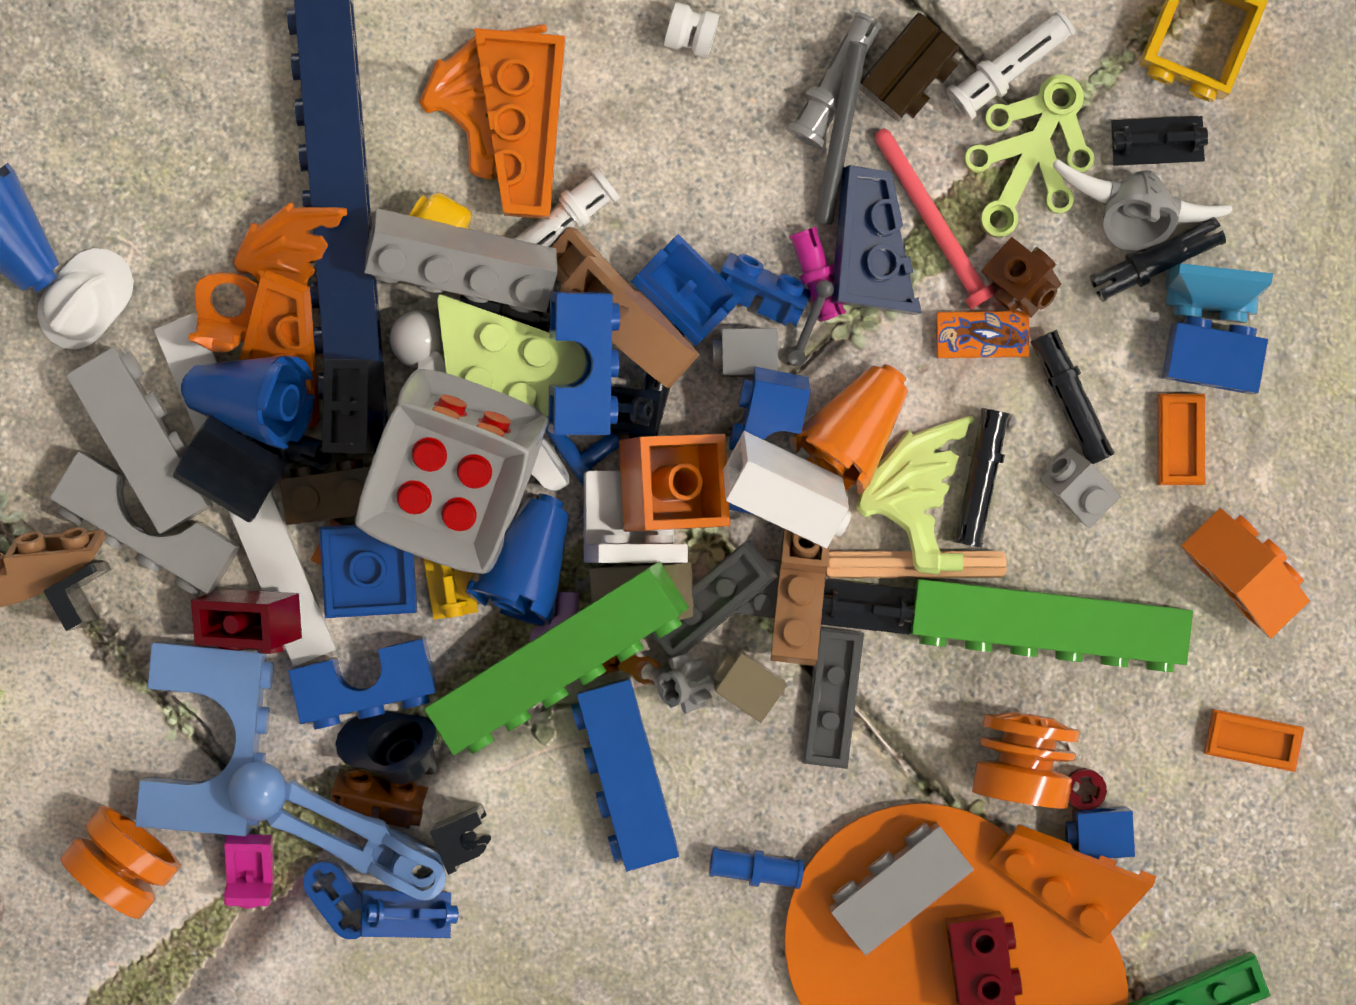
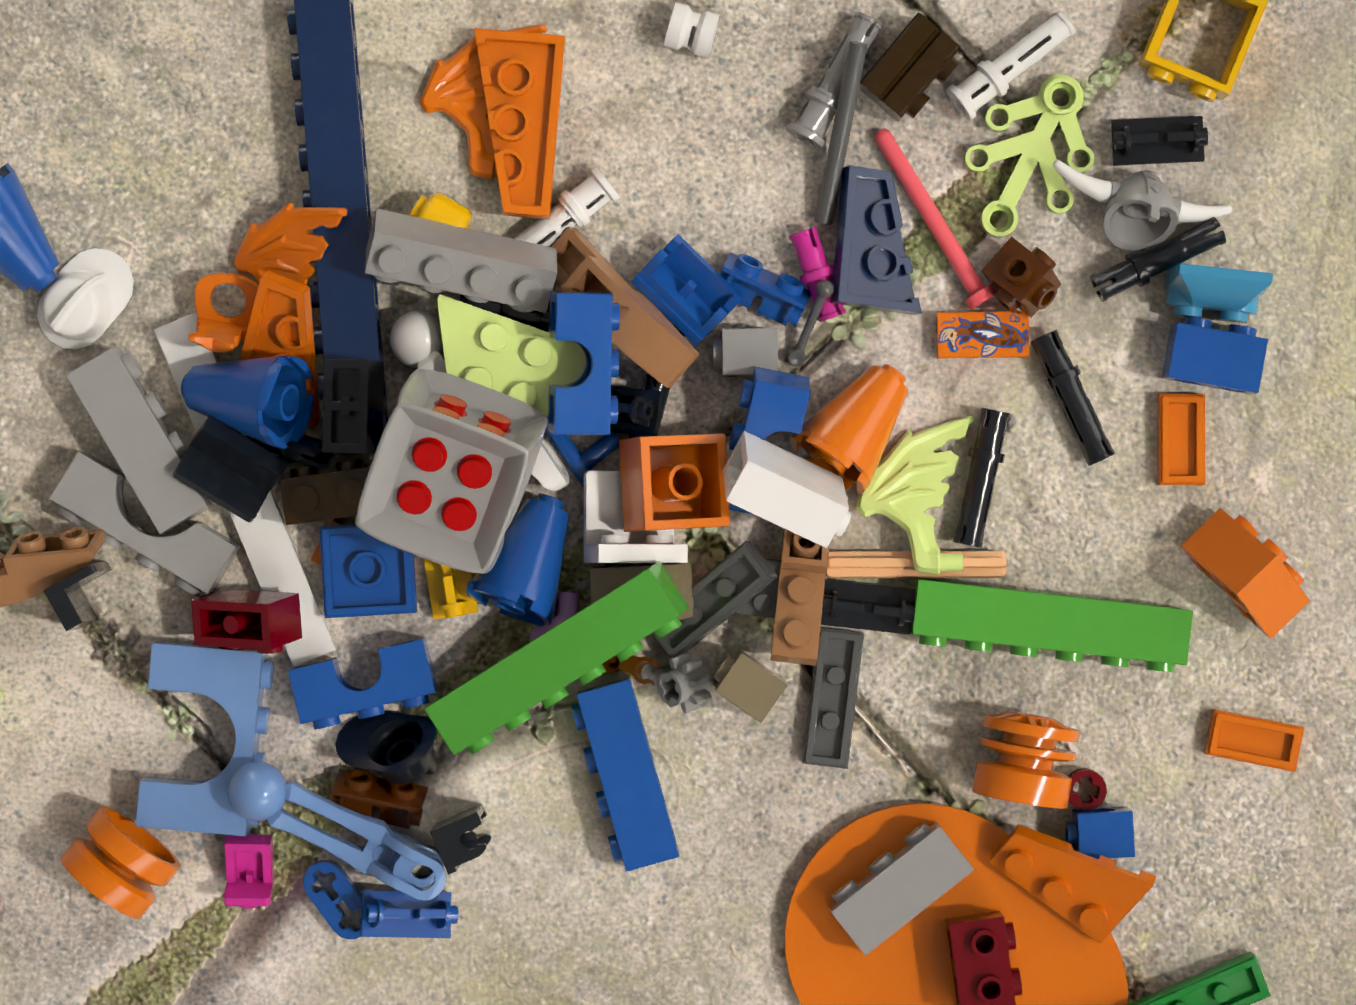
(756, 868): blue pin -> none
(1080, 487): light grey bracket -> none

